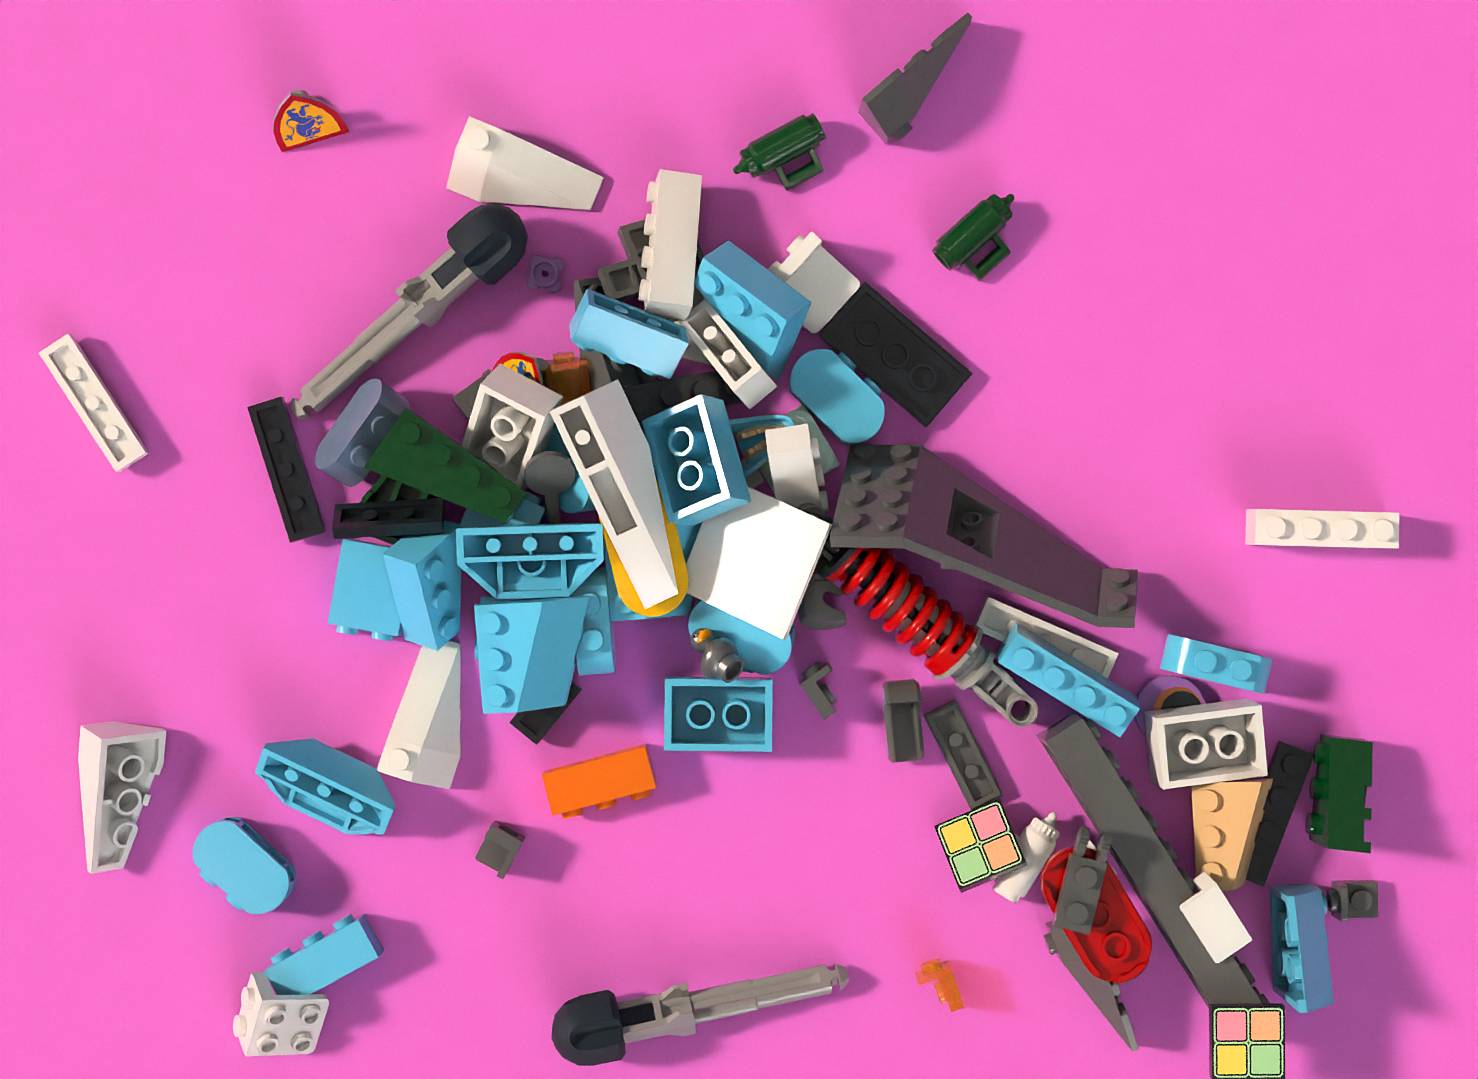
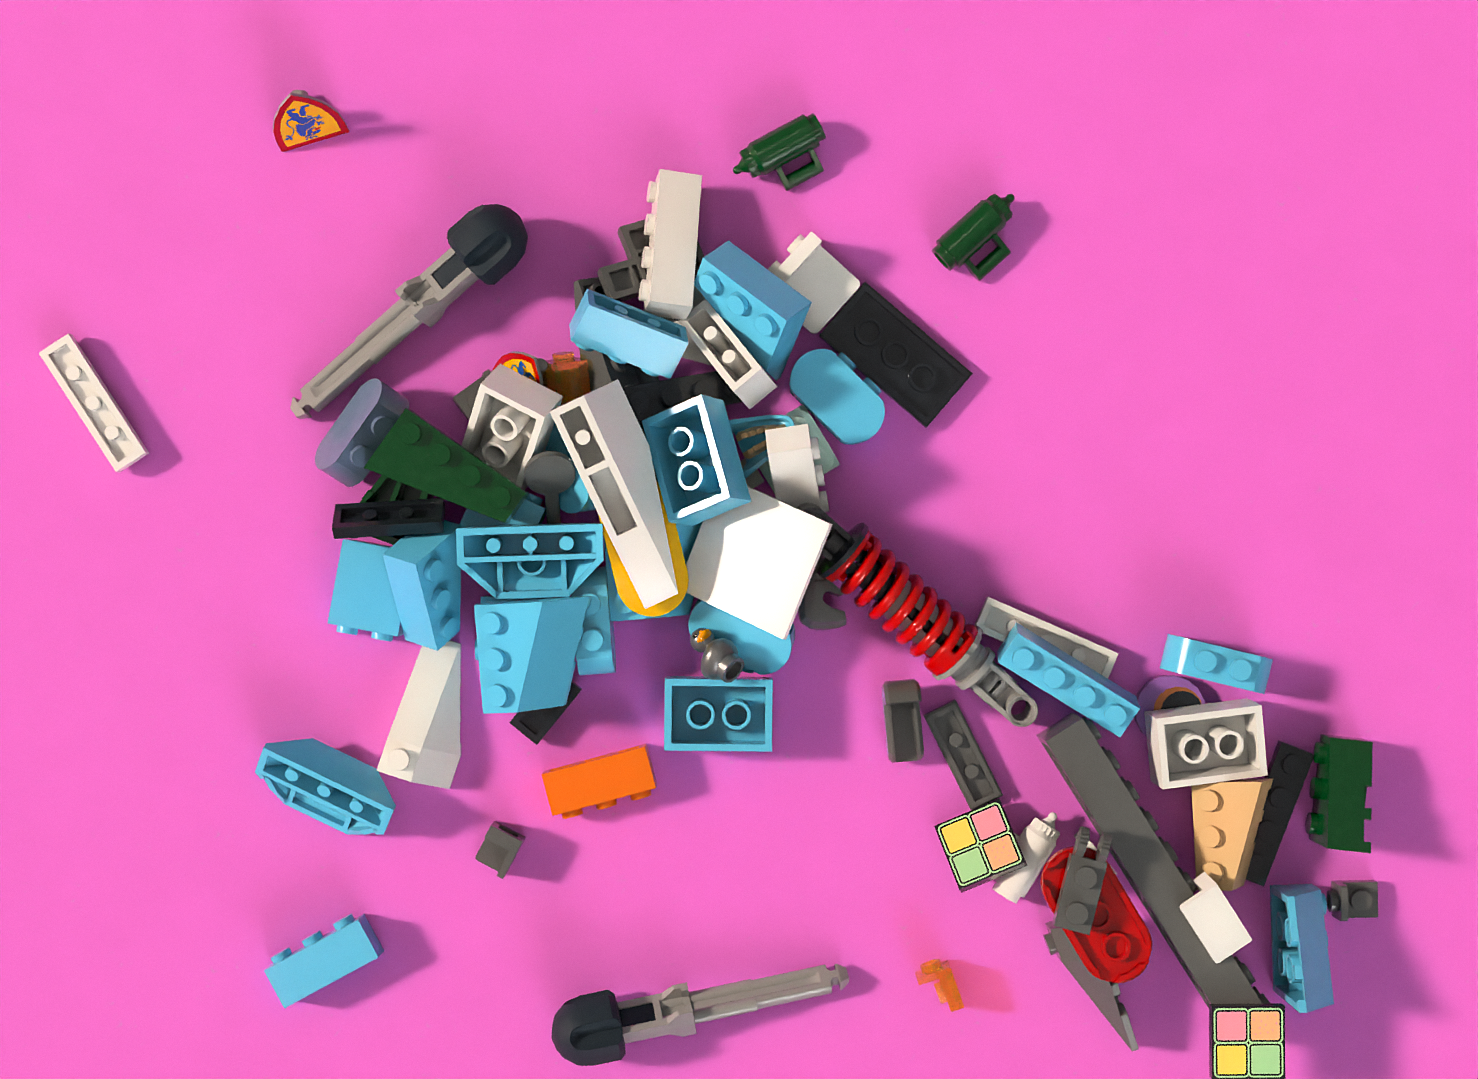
(115, 779): white wedge -> none
(243, 866): medium azure brick -> none
(278, 1023): white bracket -> none
(286, 469): black plate -> none
(509, 170): white wedge -> none
(541, 264): medium lavender plate -> none
(820, 696): dark grey bracket -> none
(900, 95): dark grey wedge -> none
(926, 506): wing -> none
(1322, 528): white brick -> none

